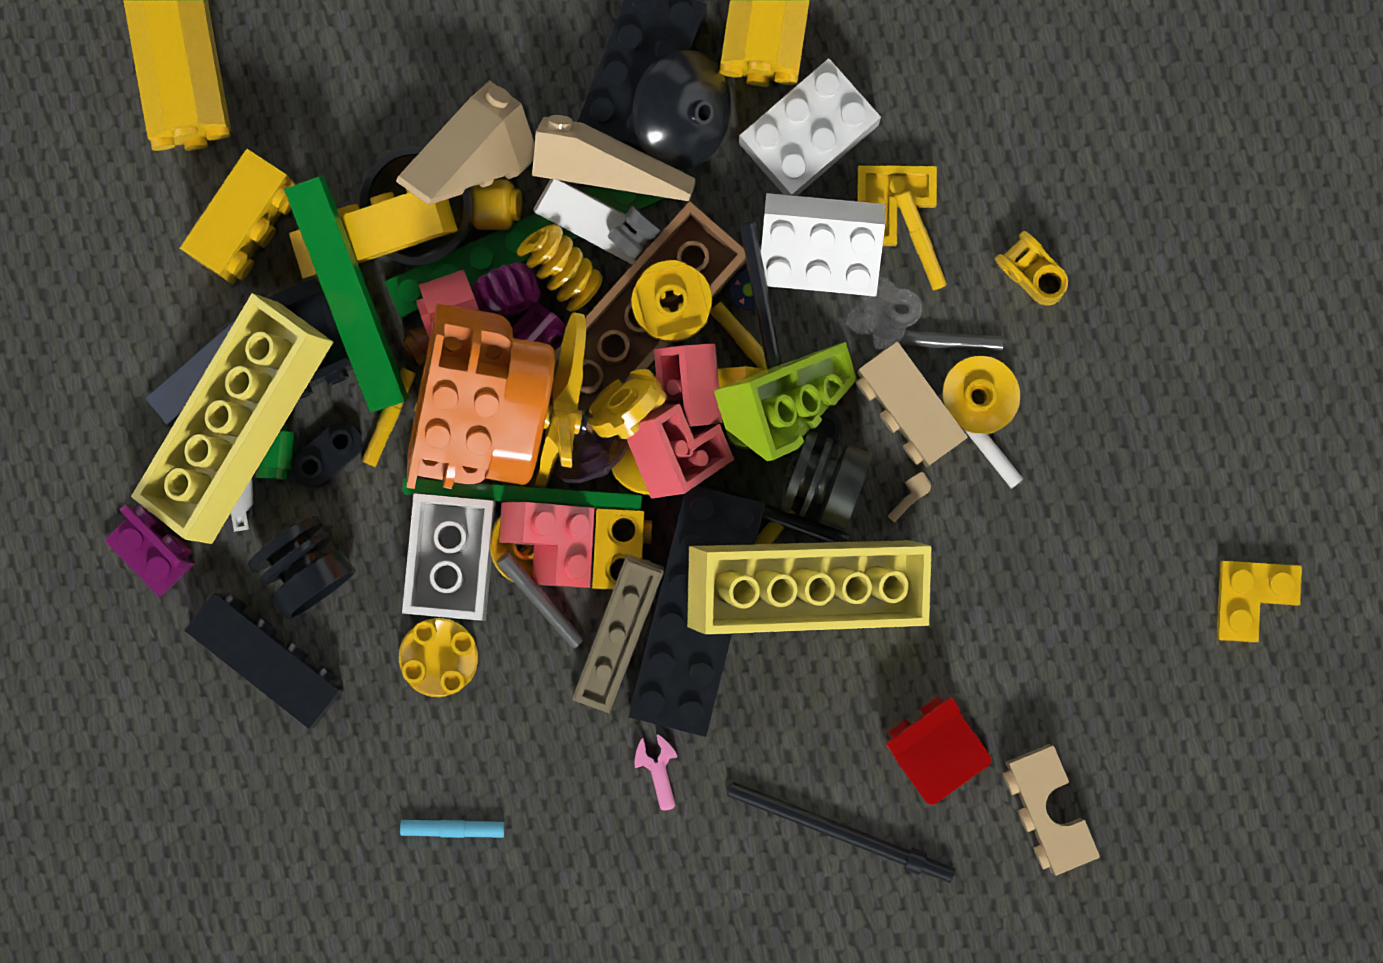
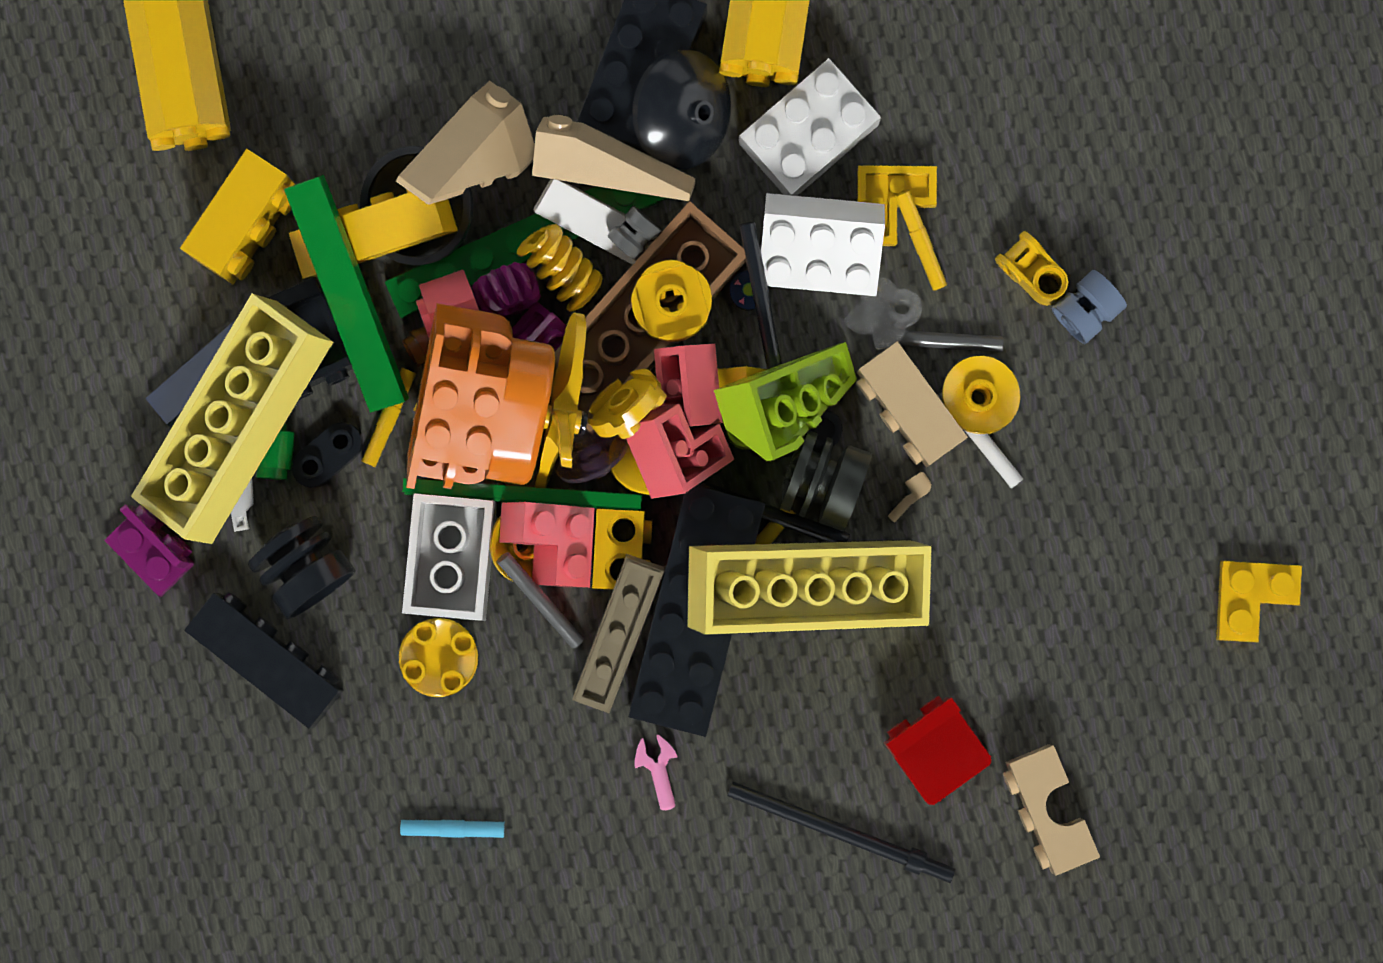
(496, 205): yellow head -> none
(740, 335): yellow piece -> none
(1099, 297): none -> sand blue wheel

